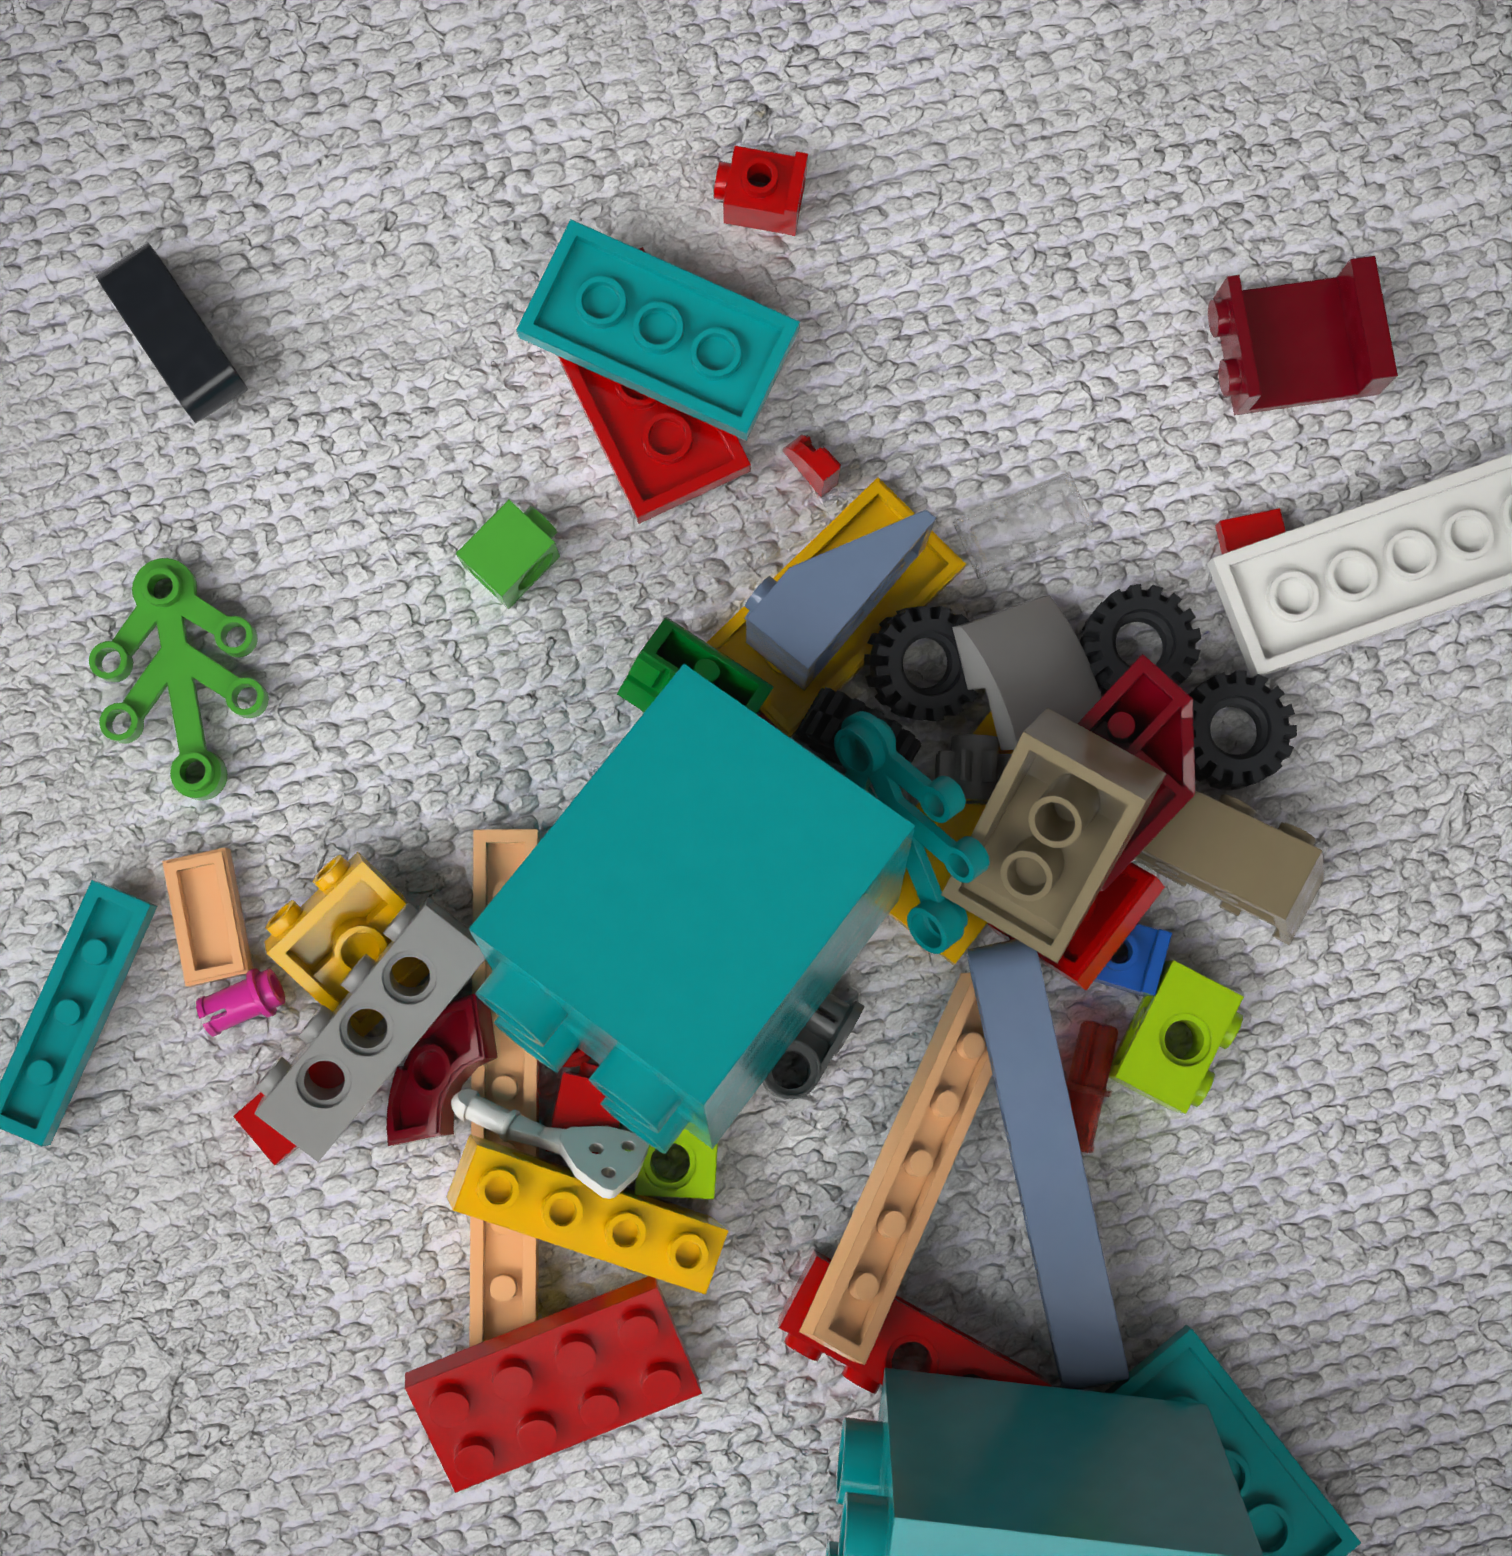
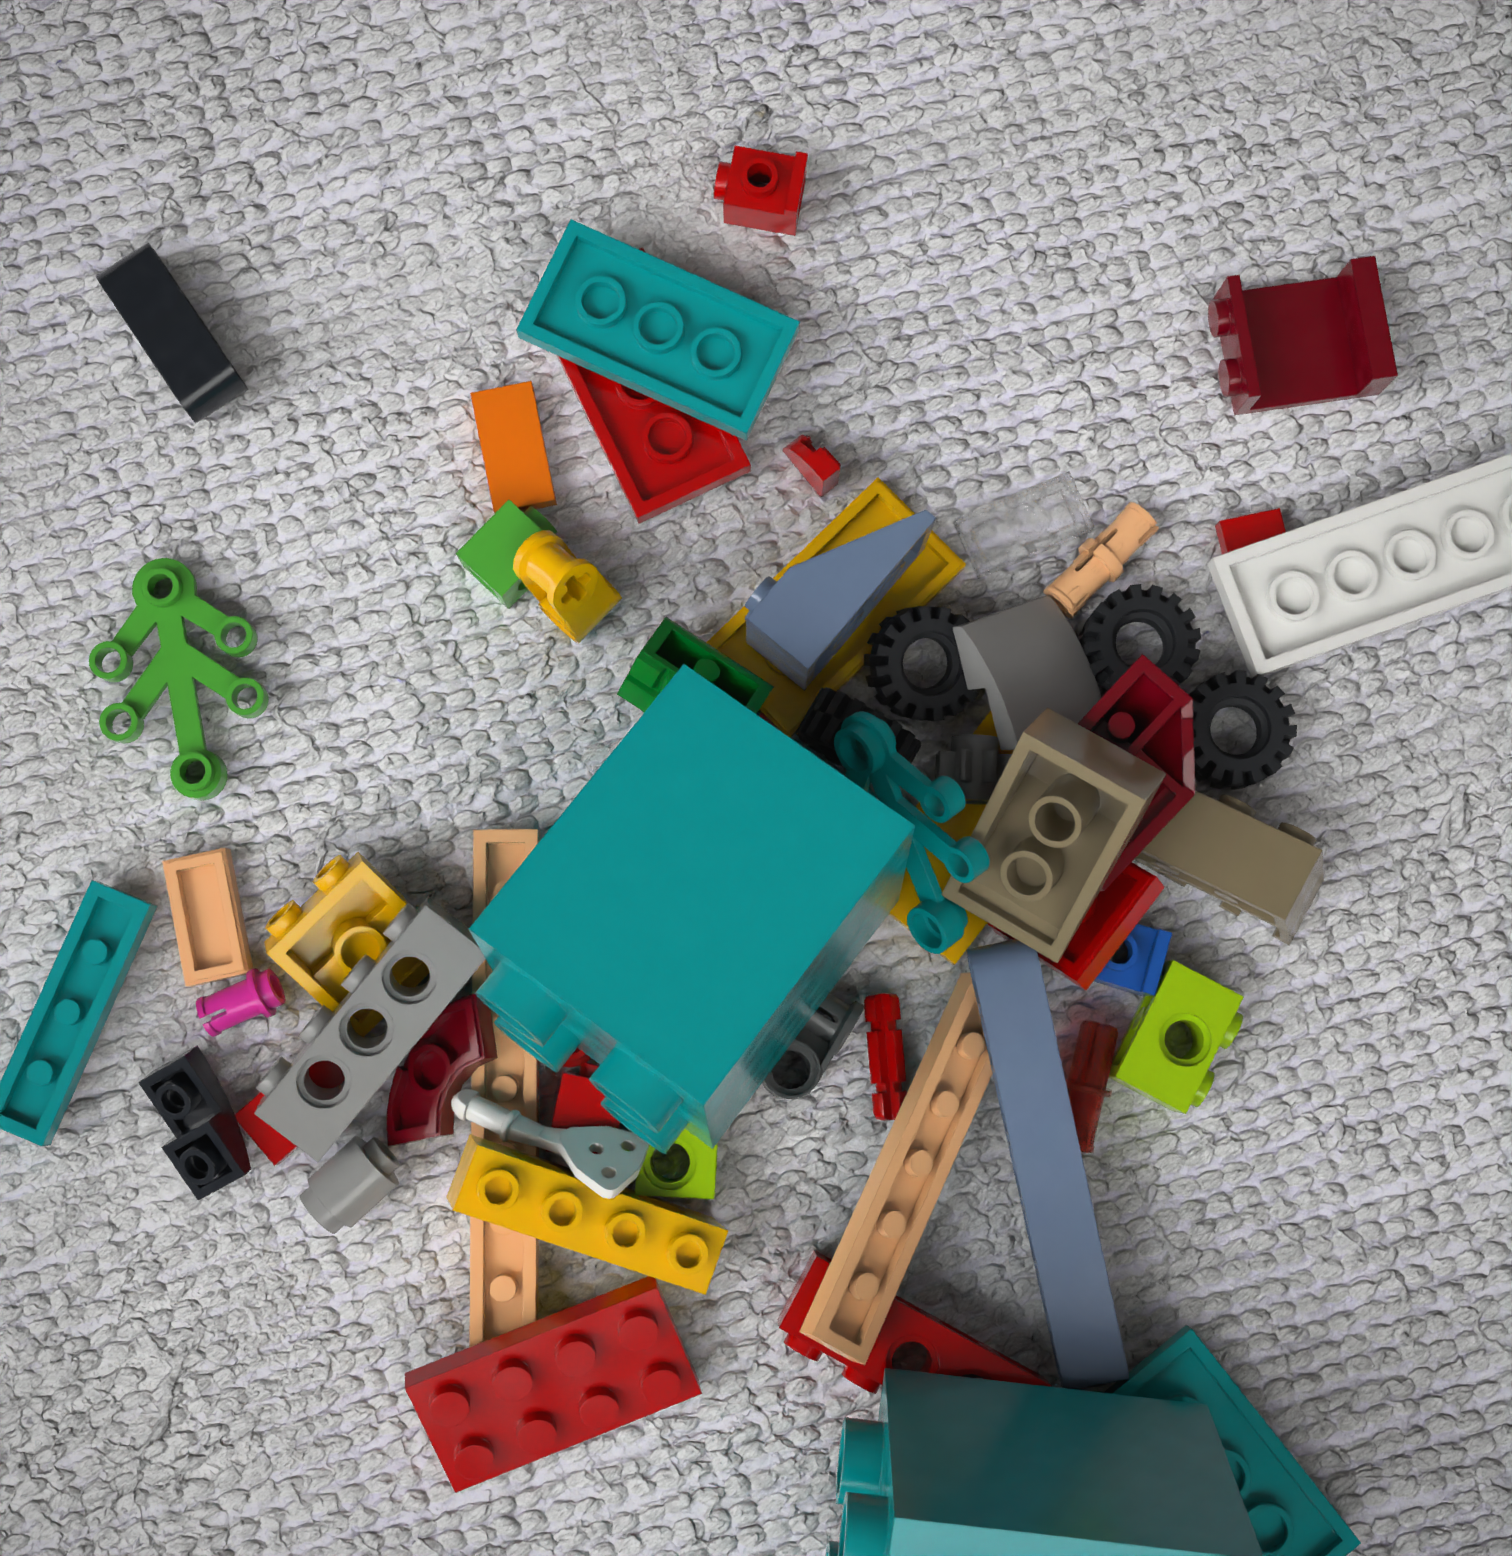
(207, 1137): none -> black slope
(350, 1183): none -> light grey brick
(513, 446): none -> orange tile
(566, 586): none -> yellow piece
(885, 1054): none -> red axle
(1101, 559): none -> light nougat pin

